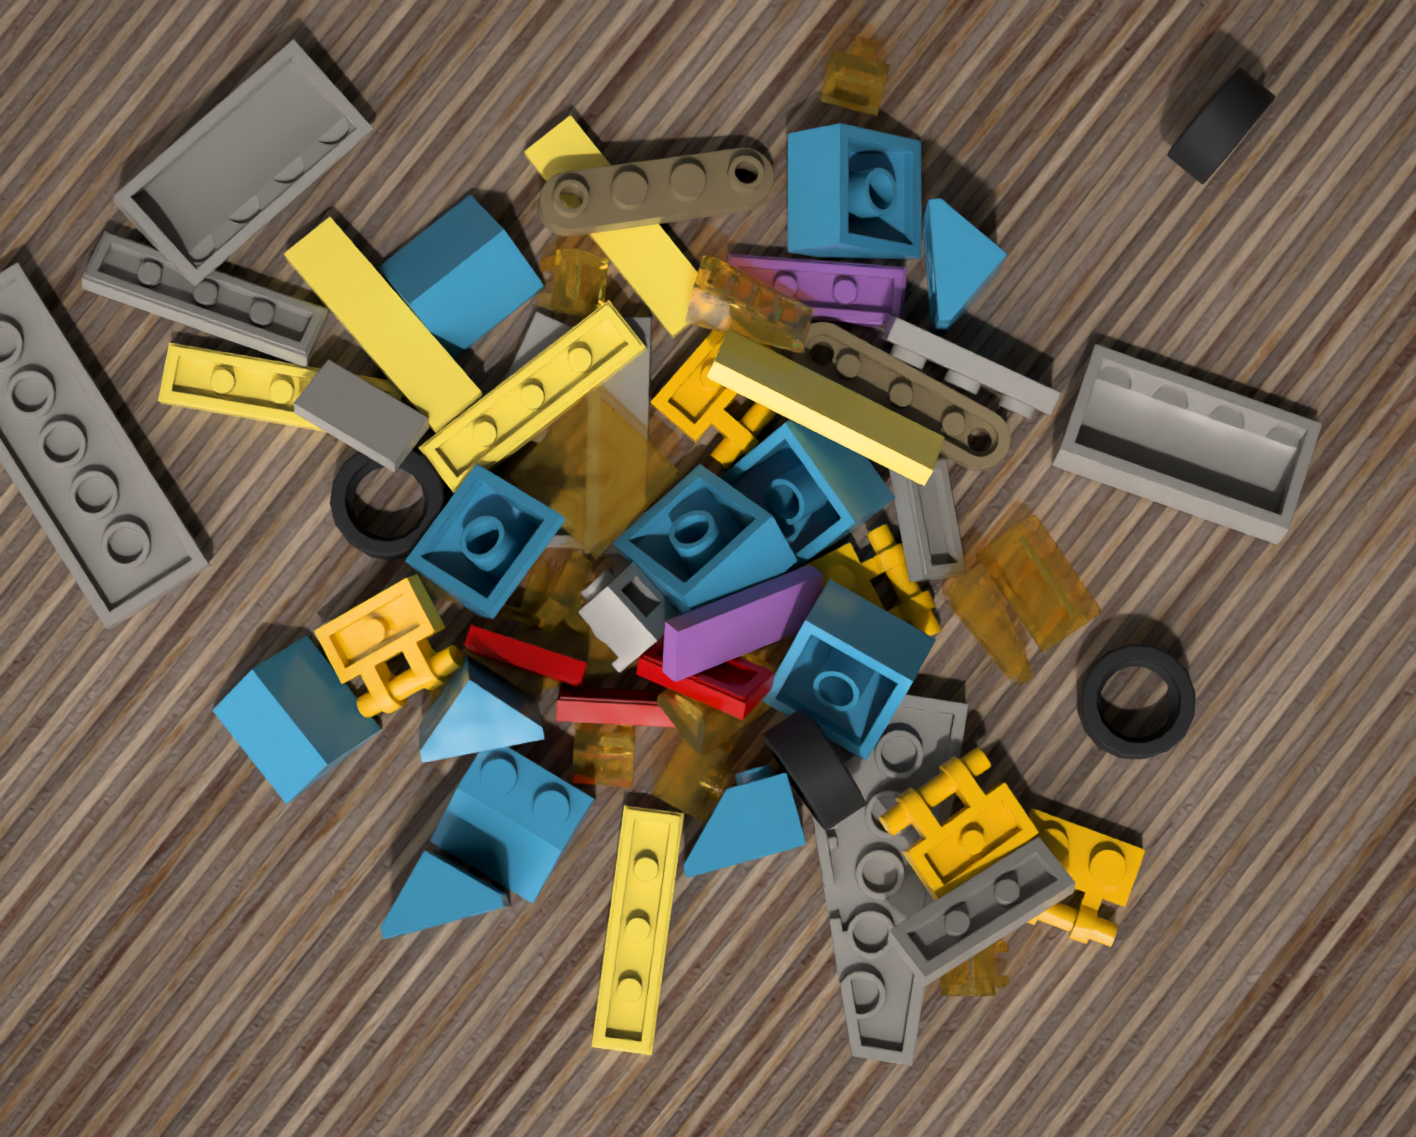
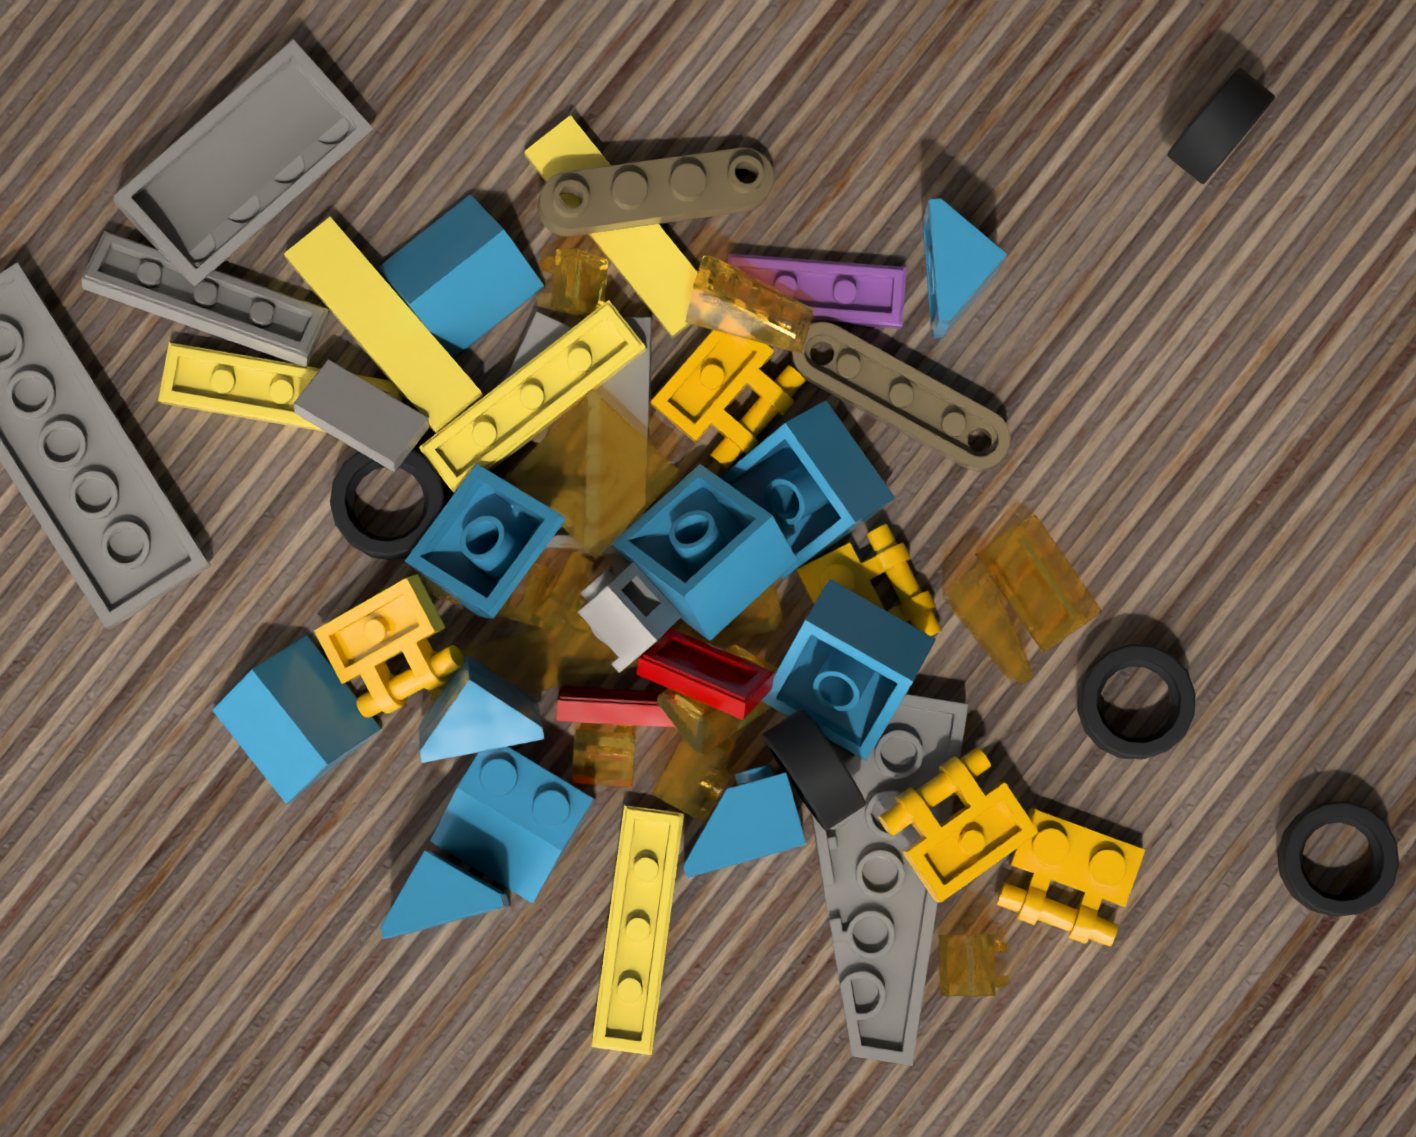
(526, 656): red tile -> none
(739, 623): medium lavender tile -> none
(826, 407): light yellow tile -> none
(854, 194): dark azure slope -> none
(855, 78): clear yellow tile -> none
(929, 525): light grey tile -> none
(968, 369): light grey plate -> none
(981, 911): light grey plate -> none
(1187, 444): light grey slope -> none
(1383, 849): none -> black tyre

